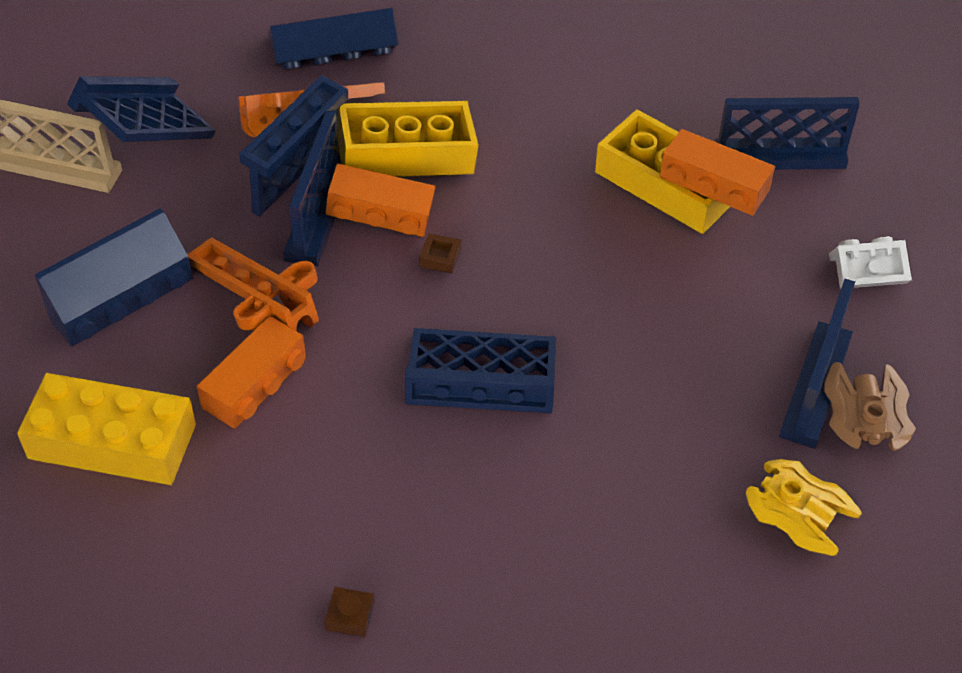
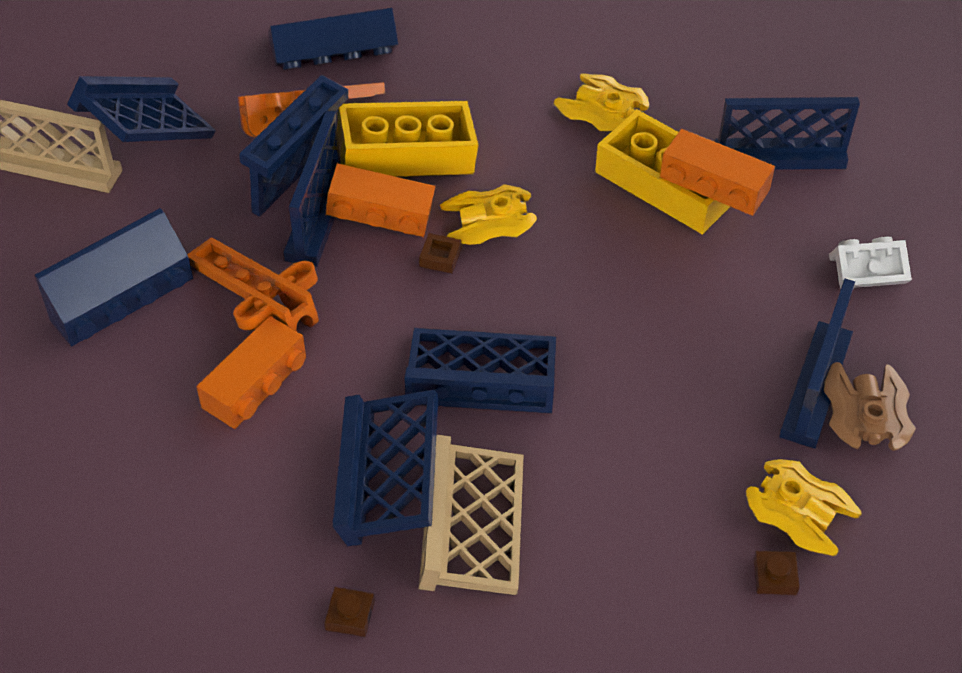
(107, 428): yellow brick -> none
(356, 472): none -> dark blue fence
(438, 536): none -> tan fence
(490, 214): none -> yellow piece
(603, 102): none -> yellow piece
(776, 573): none -> reddish brown plate

